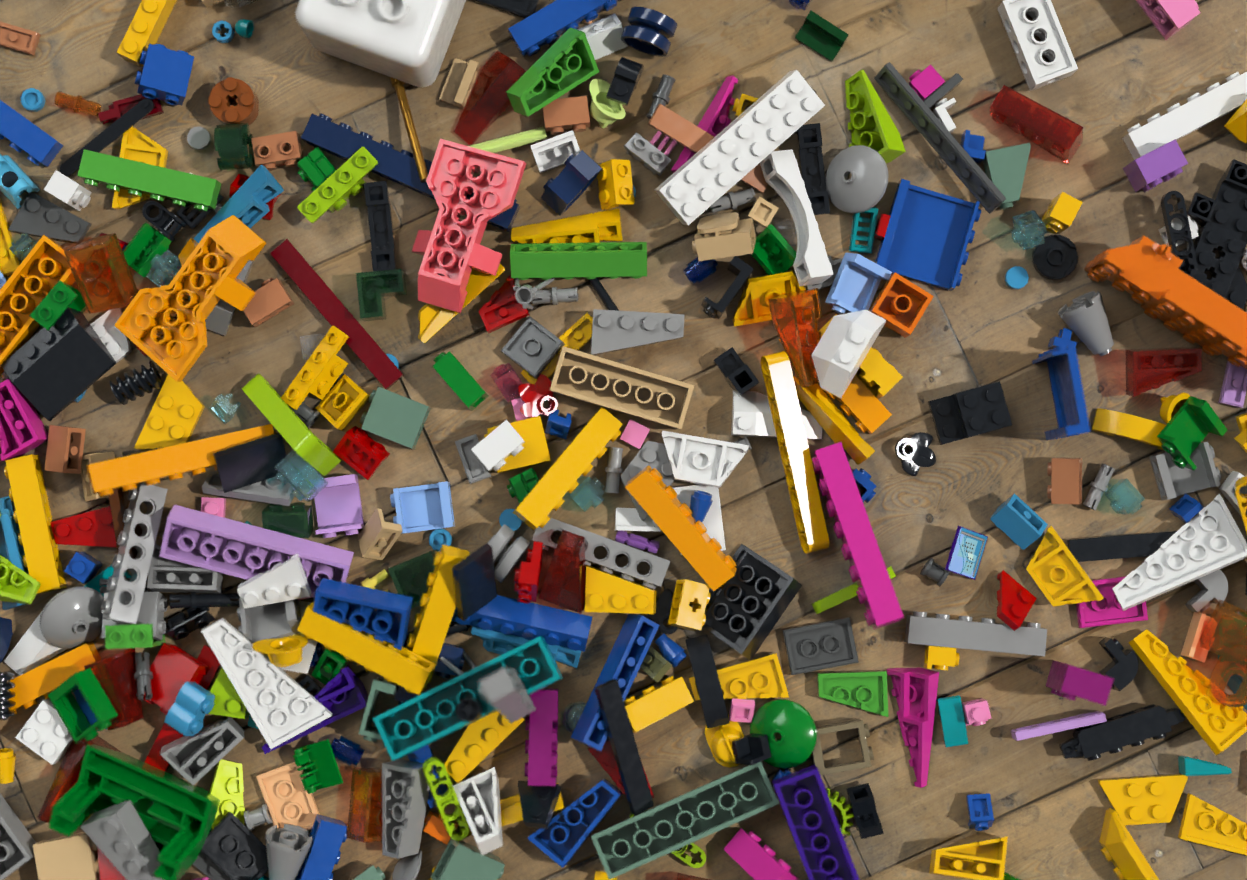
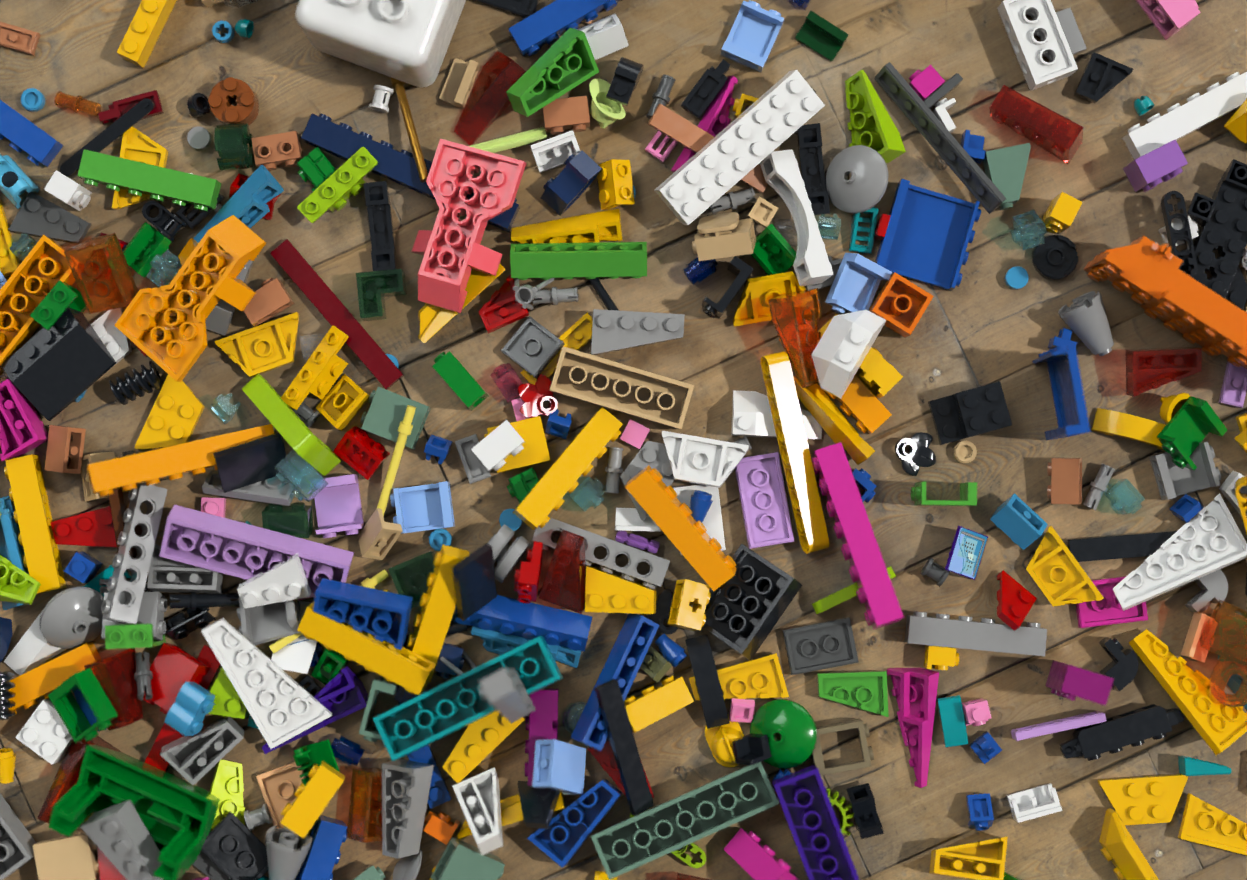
(164, 74): blue brick -> none
(198, 105): none -> black tile
(263, 346): none -> yellow wing
(282, 651): yellow piece -> none
(311, 798): none -> yellow wedge
(381, 98): none -> white bush
(404, 429): none -> light yellow bar
(438, 447): none -> blue tile
(443, 800): lime beam -> none
(467, 712): black wheel -> none
(559, 766): none -> light blue panel
(646, 152): light grey hinge -> none
(649, 31): dark blue wheel -> none
(706, 90): none -> black hinge
(736, 372): black brick -> none
(752, 35): none -> light blue panel
(763, 501): none -> lavender tile
(829, 226): none -> clear light blue tile
(964, 451): none -> tan tile
(968, 496): none -> bright green panel
(985, 747): none -> blue tile
(1034, 803): none -> white hinge
(1071, 31): none -> light grey tile
(1100, 77): none -> black wing
(1143, 105): none -> teal hinge

